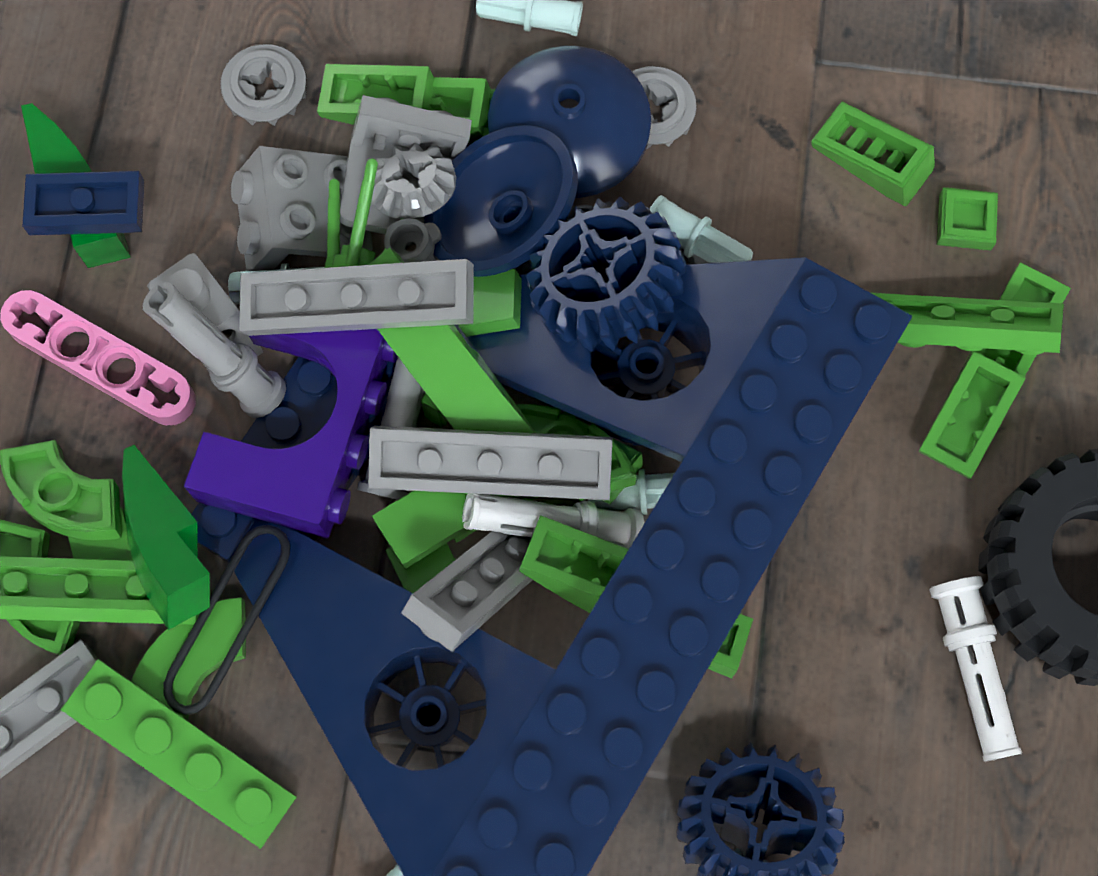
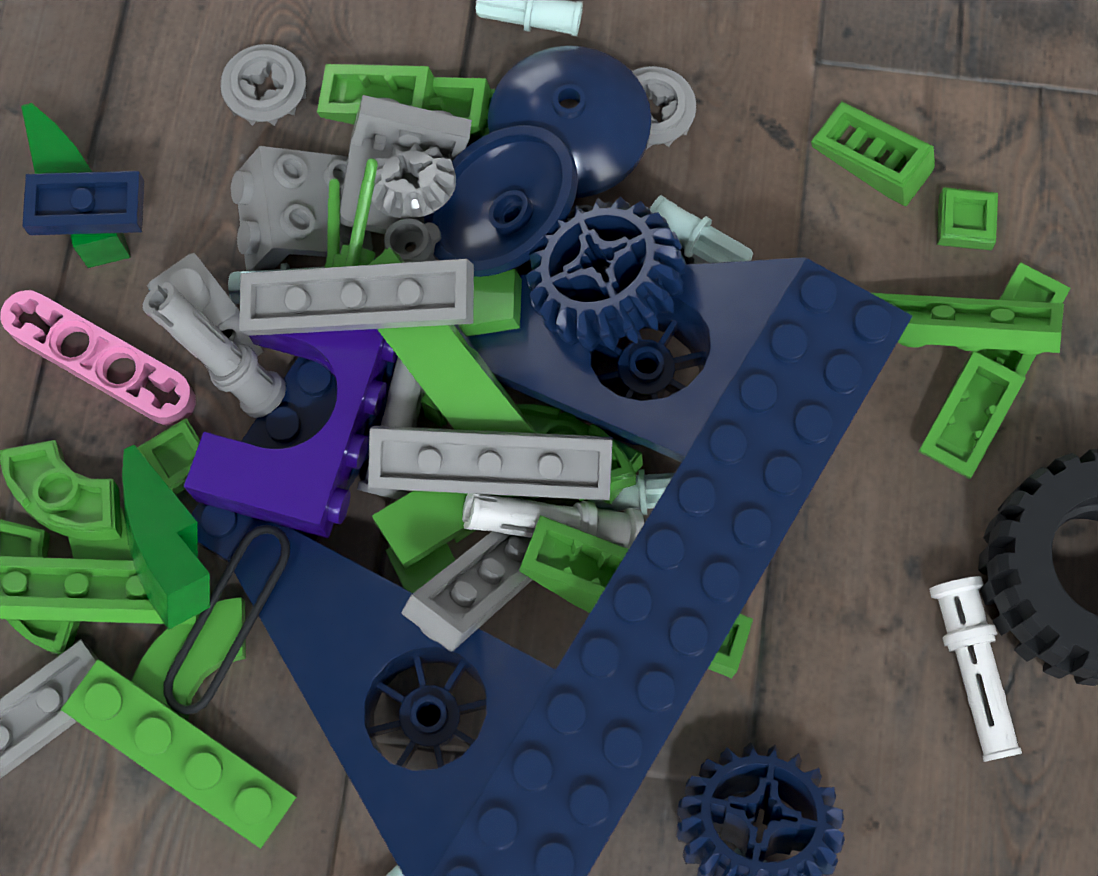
(172, 453): none -> bright green tile

